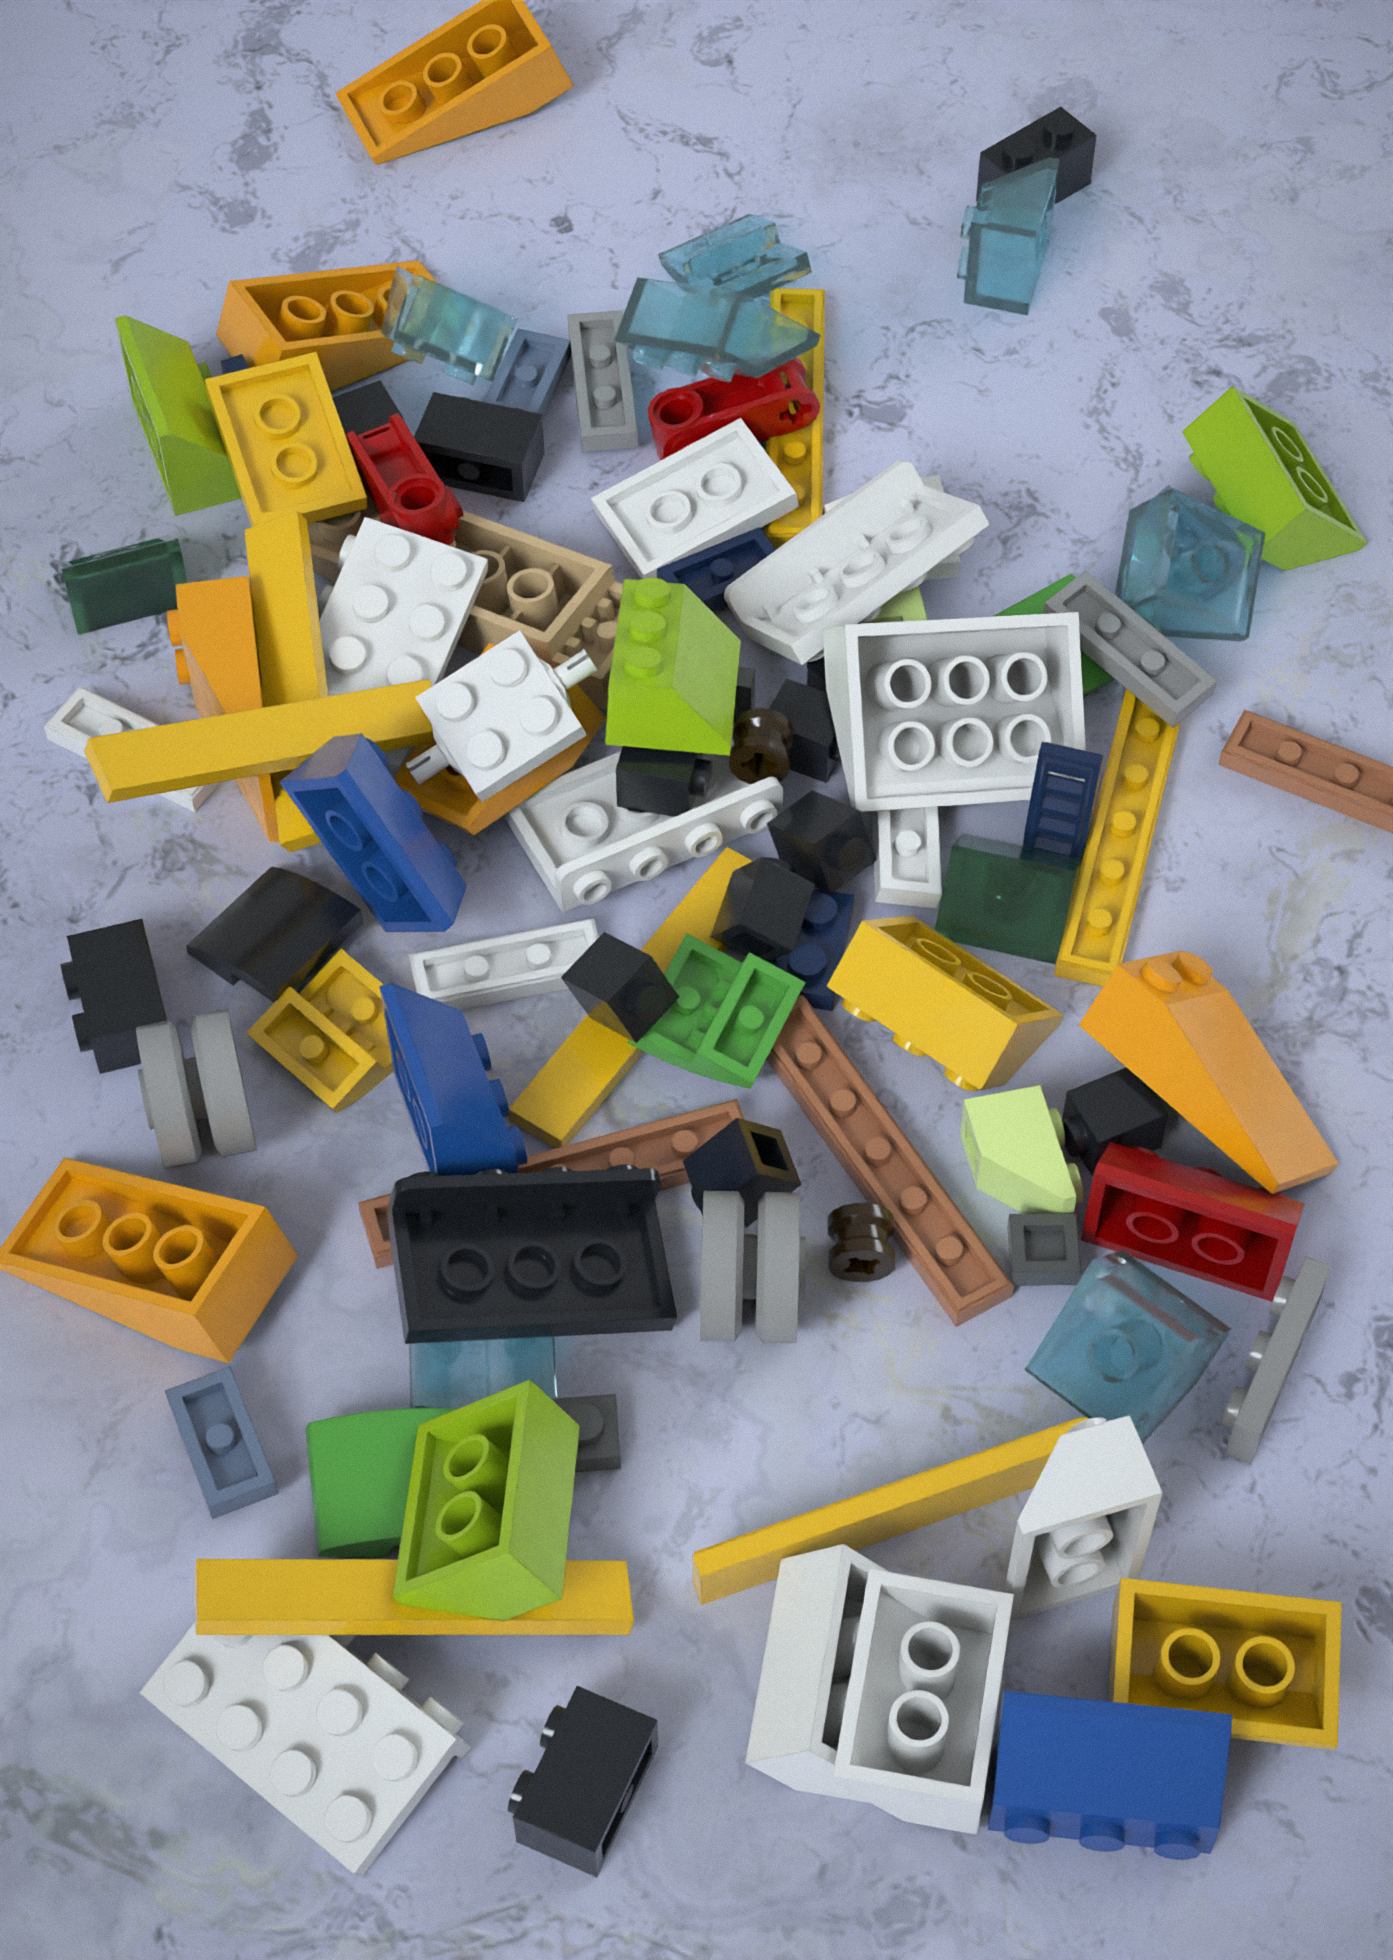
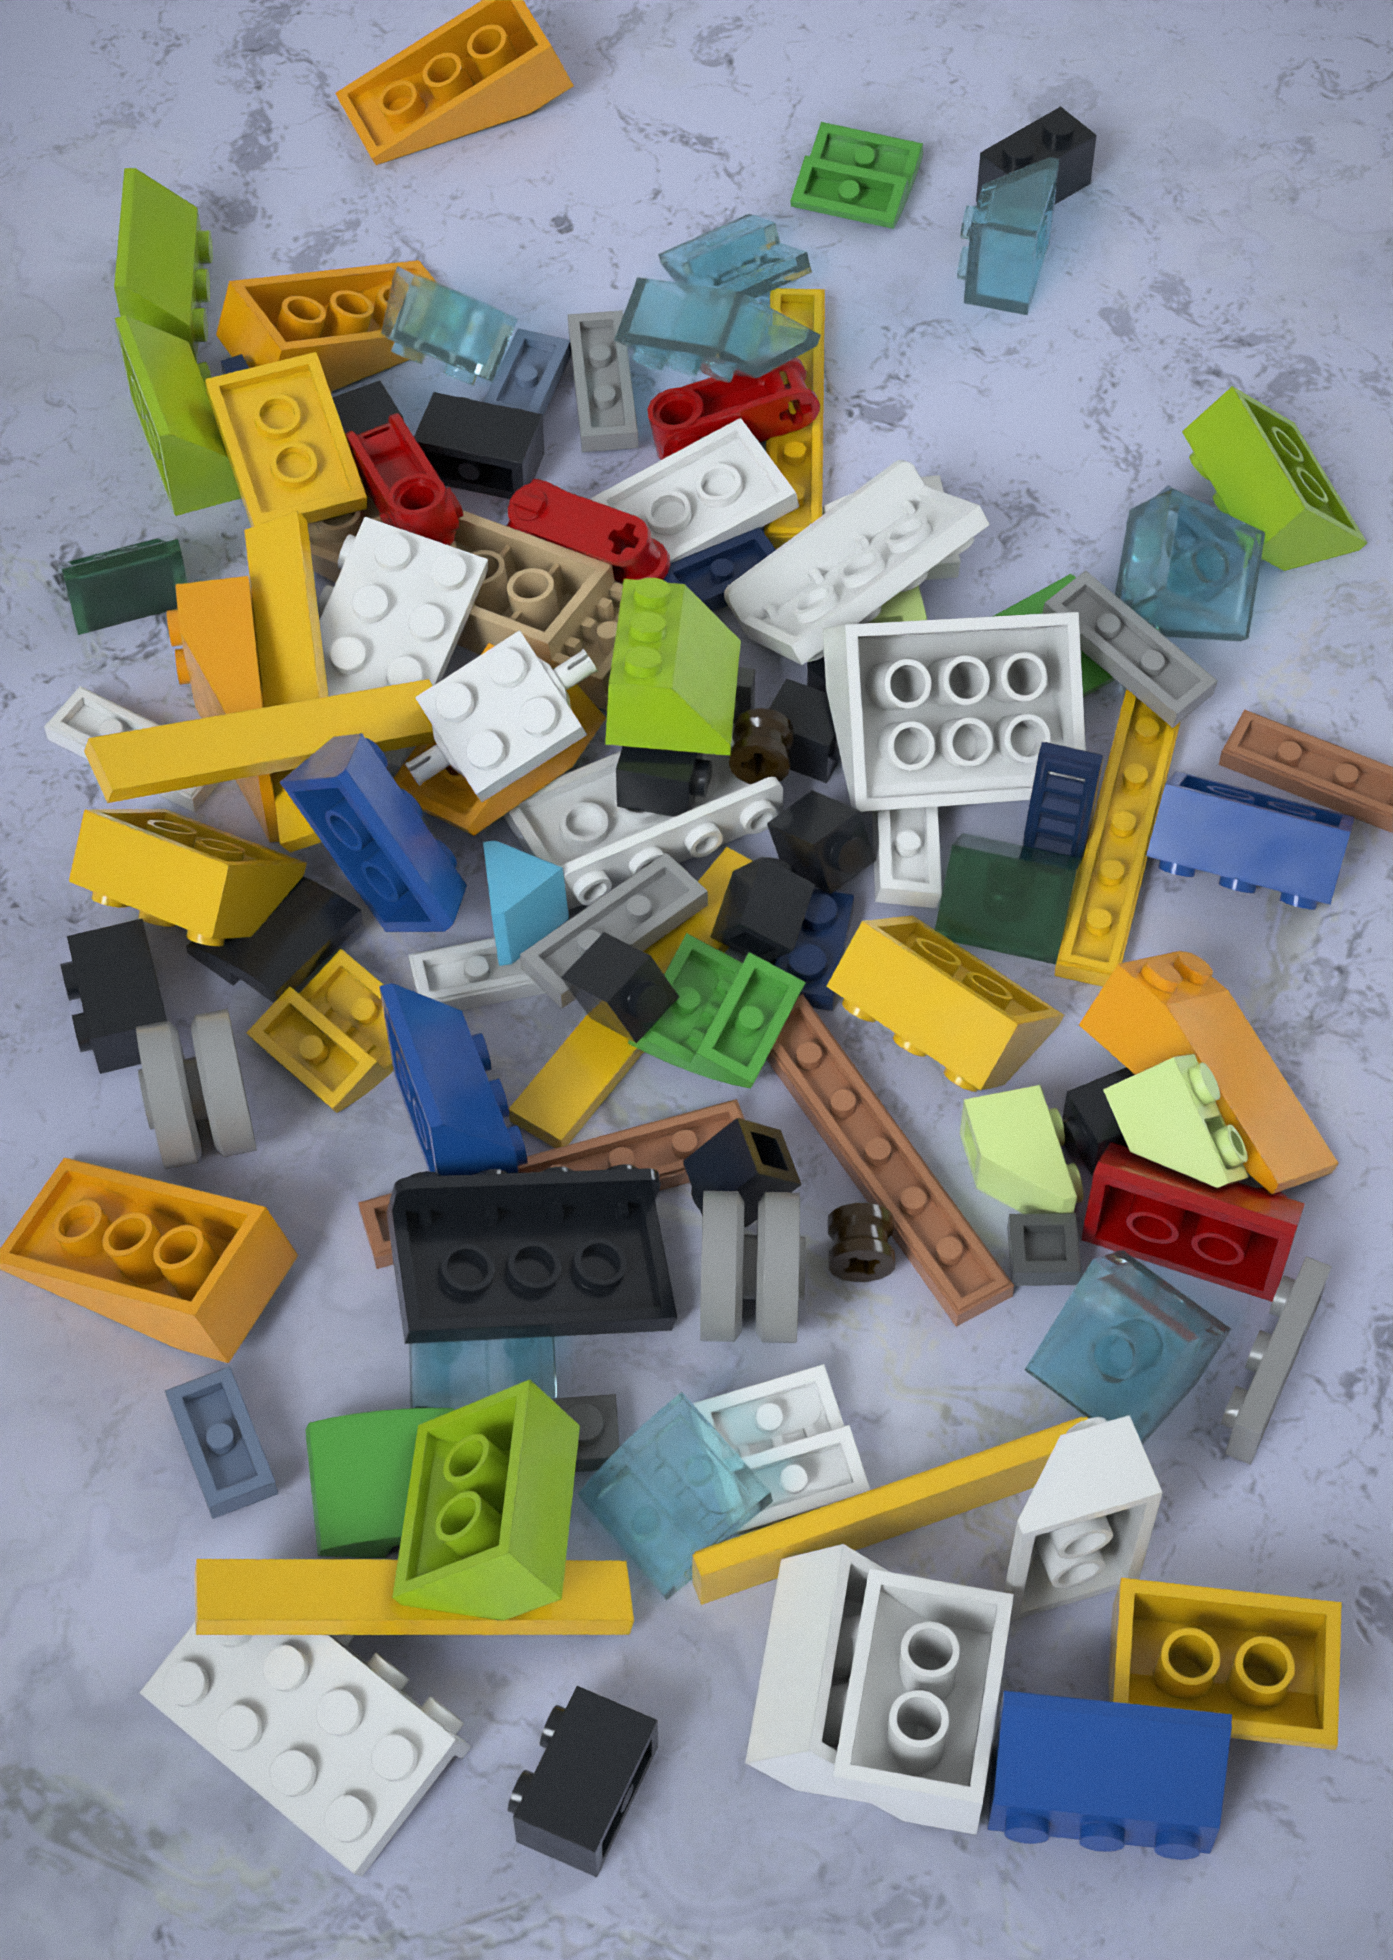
(162, 260): none -> lime slope
(181, 872): none -> yellow slope
(524, 899): none -> medium azure slope
(589, 529): none -> red piece
(633, 912): none -> light grey plate
(673, 1493): none -> clear light blue slope
(791, 1442): none -> white slope
(857, 175): none -> bright green slope
(1176, 1122): none -> yellowish green slope
(1249, 839): none -> slope

